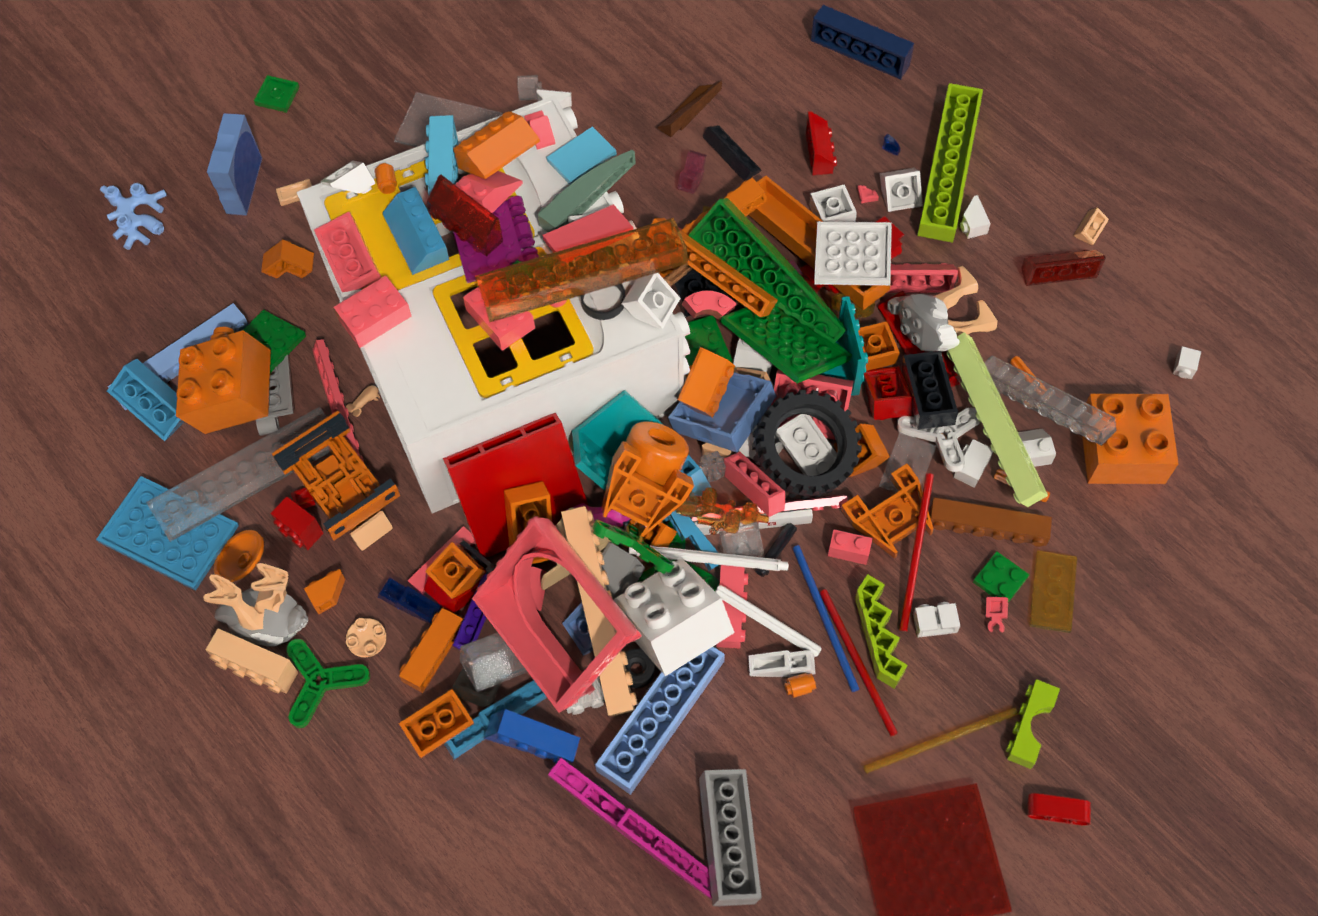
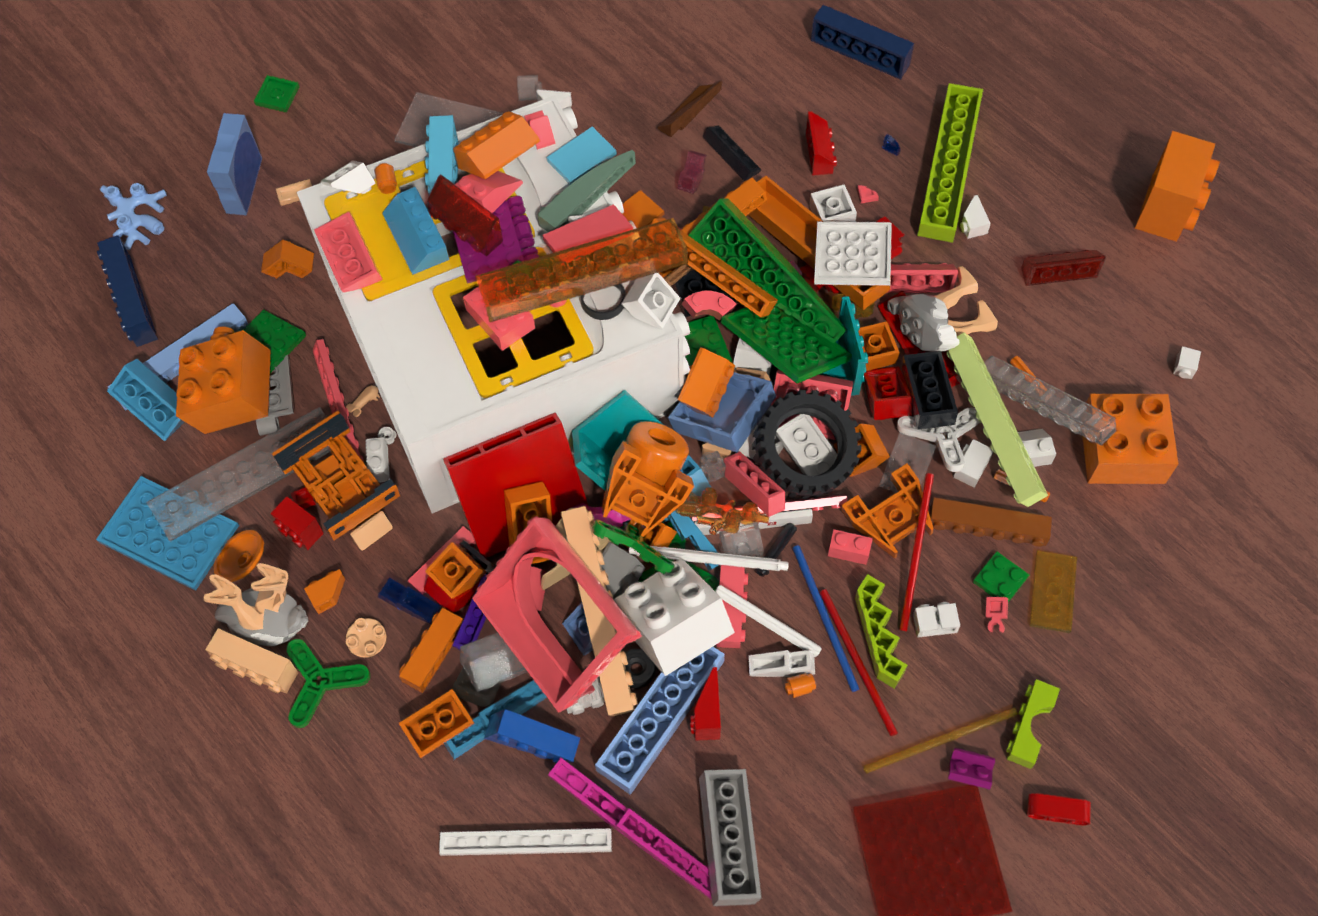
(126, 291): none -> dark blue brick
(372, 311): coral brick -> none
(377, 458): none -> white brick
(387, 431): none -> white plate
(525, 842): none -> white plate
(641, 210): none -> orange tile
(706, 717): none -> red slope
(901, 189): white slope -> none
(971, 768): none -> magenta bracket
(1091, 226): light nougat slope -> none
(1178, 187): none -> orange brick

